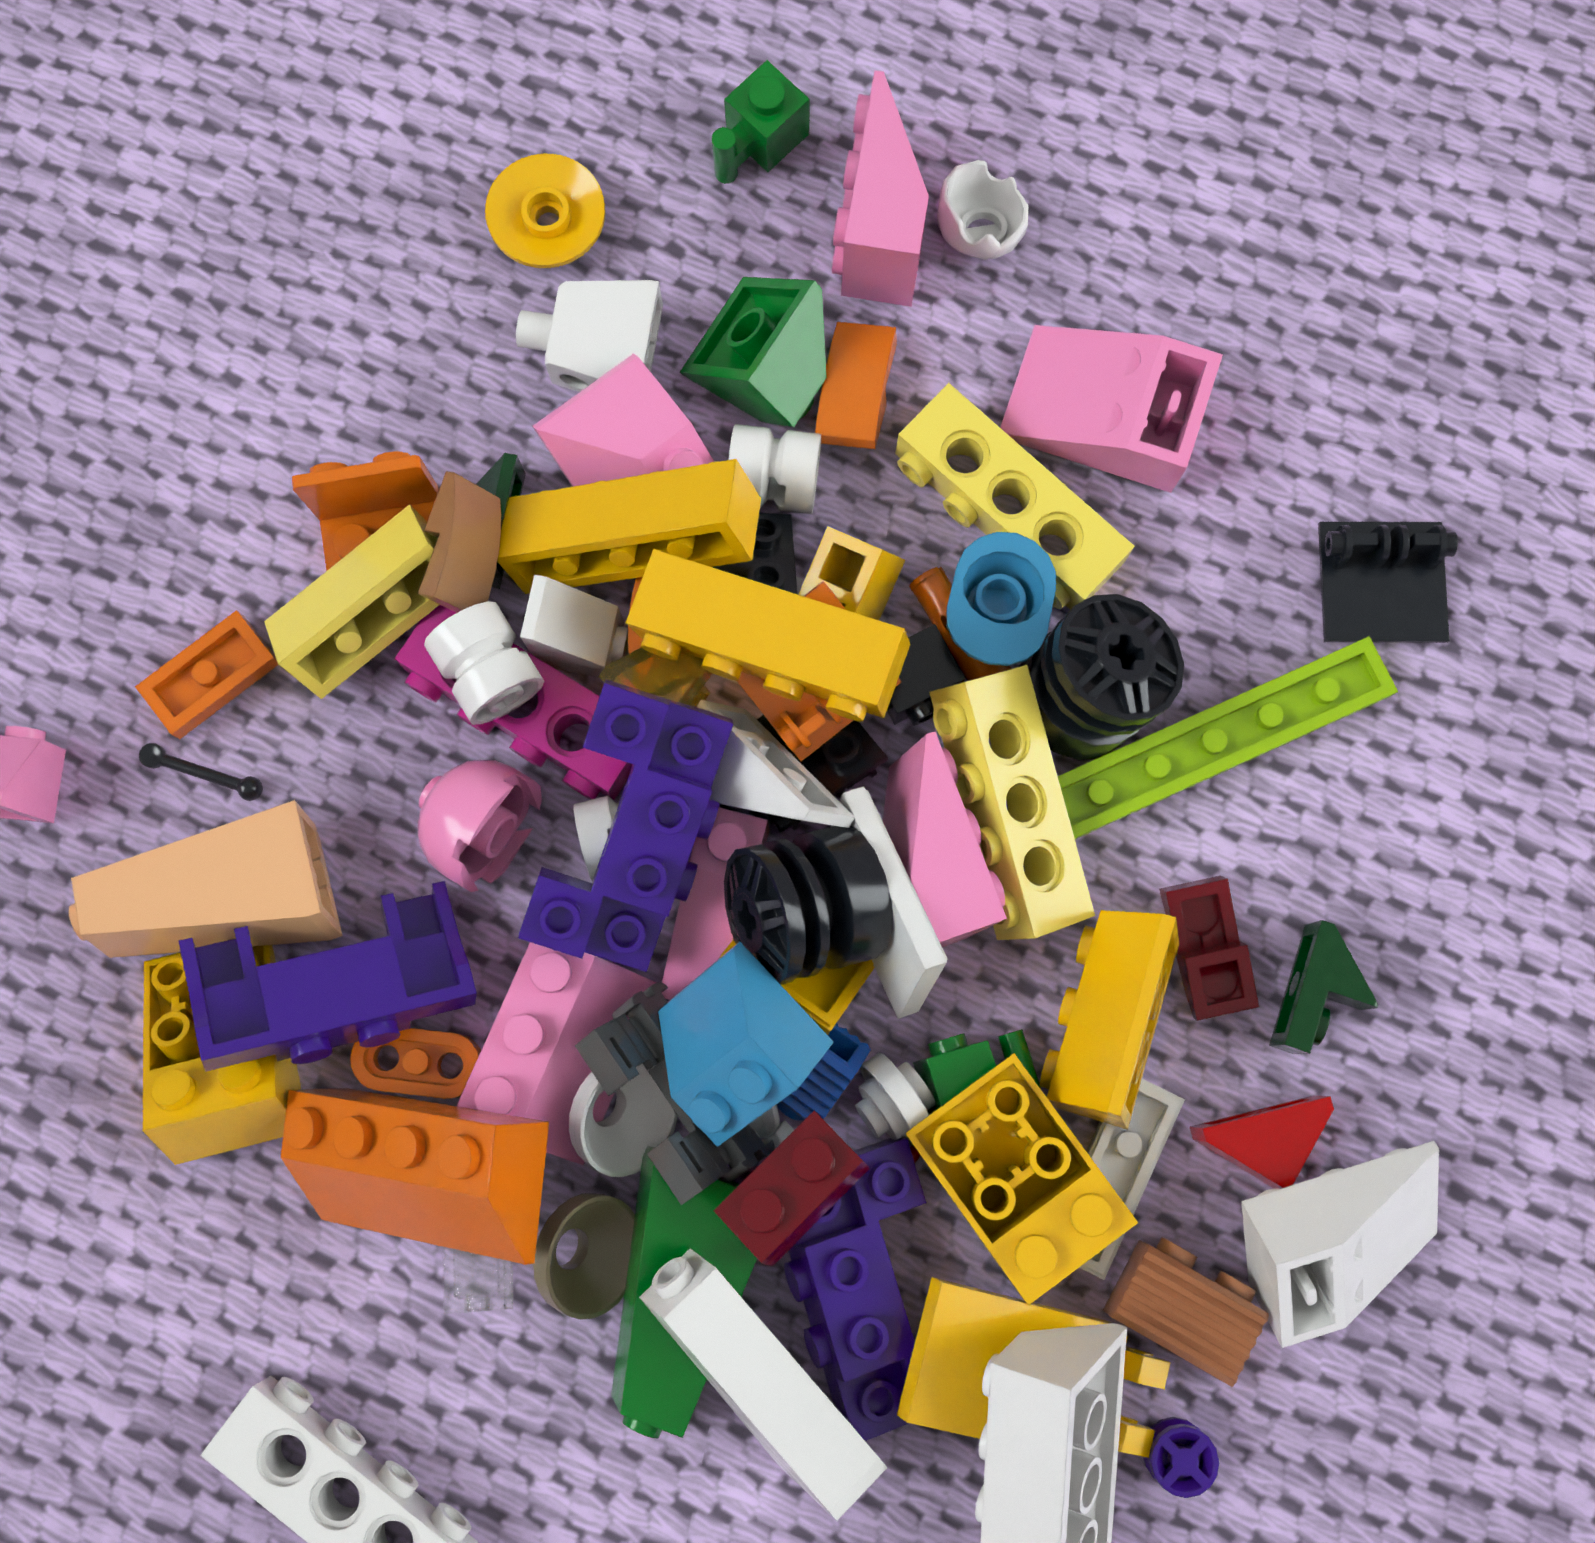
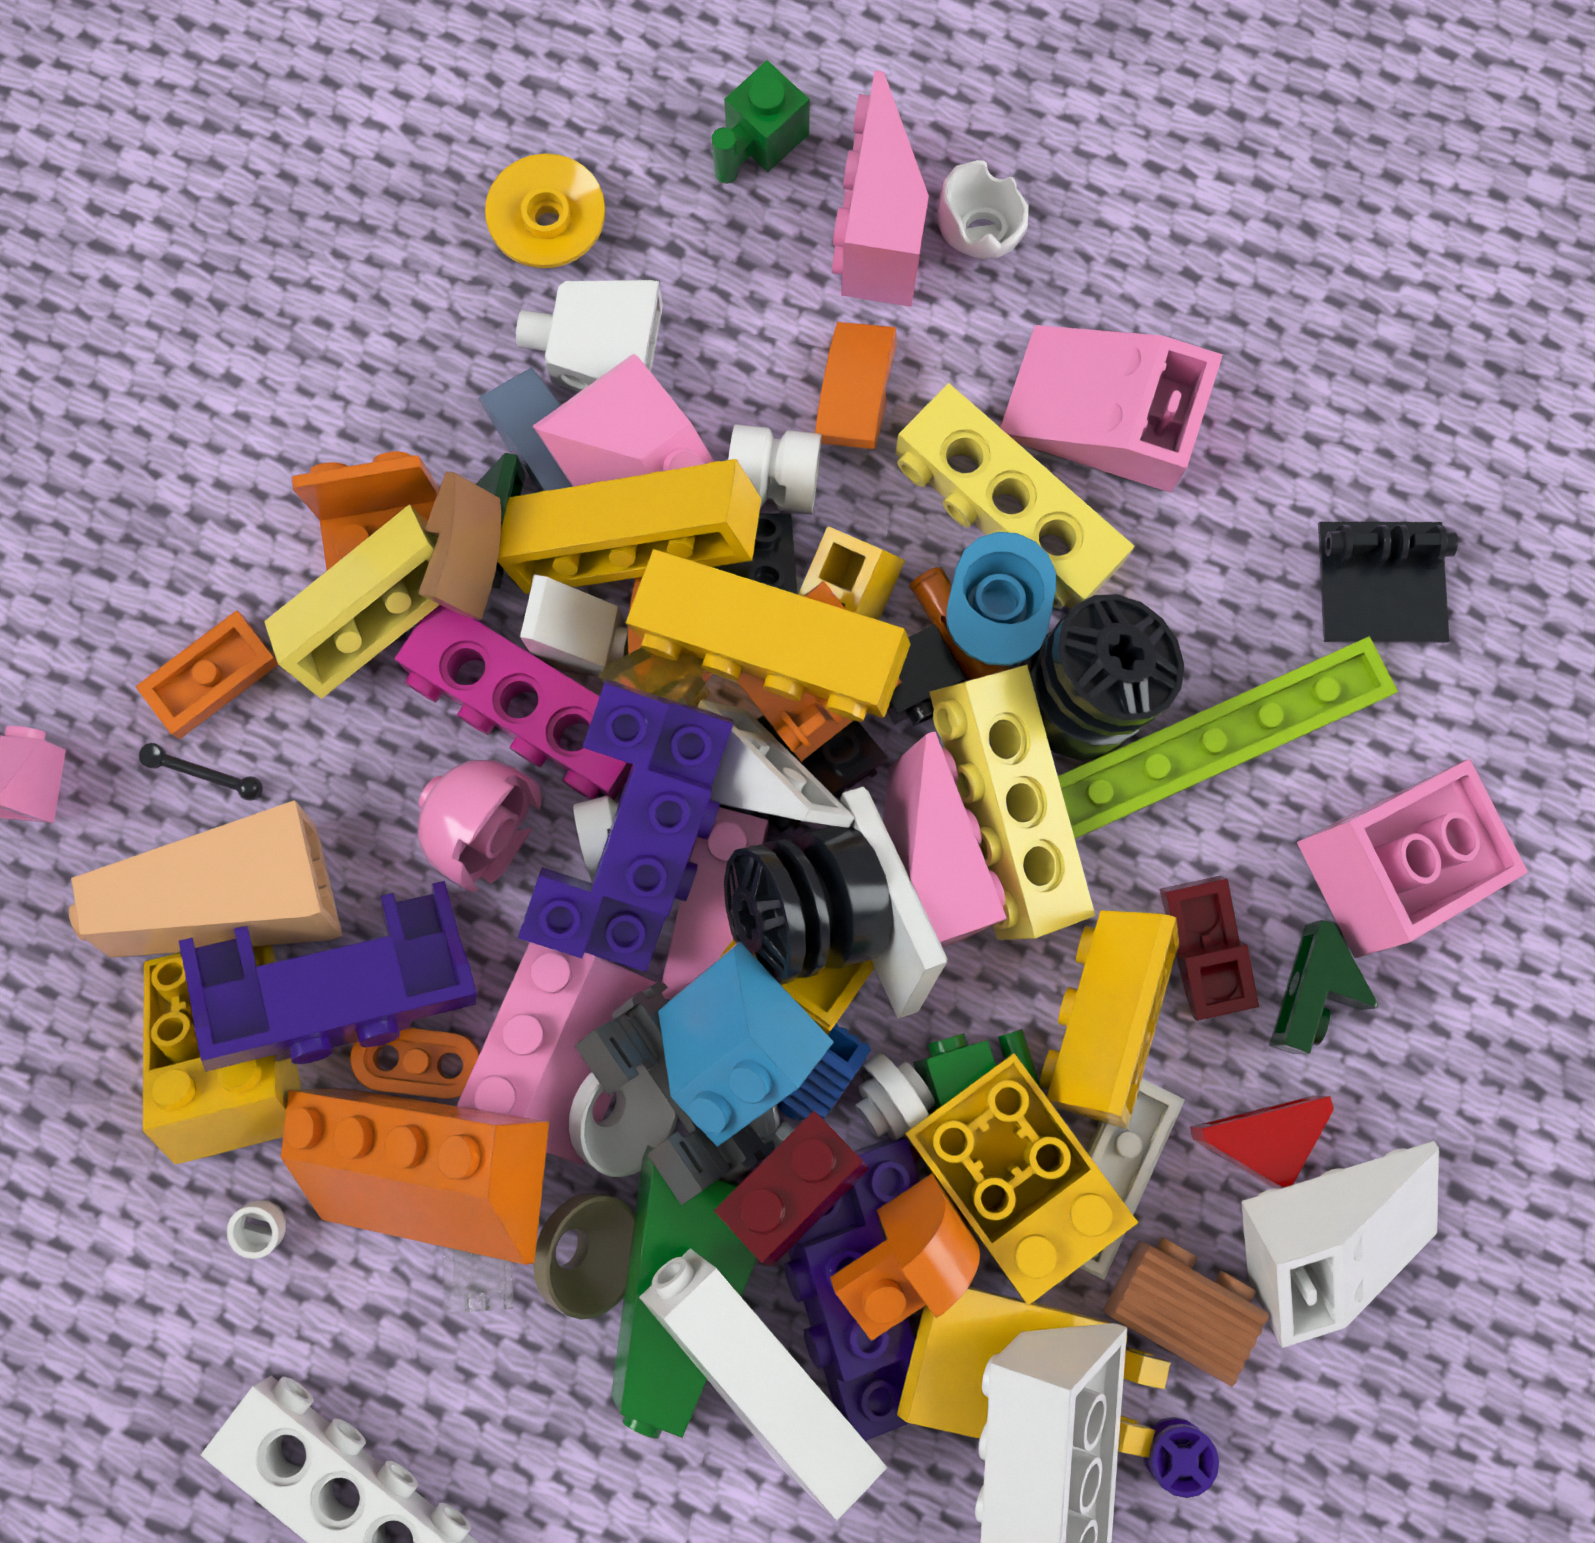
(256, 1240): none -> white hinge
(480, 655): white wheel -> none
(513, 411): none -> sand blue slope
(765, 349): green slope -> none
(921, 1263): none -> orange brick
(1412, 860): none -> bright pink slope

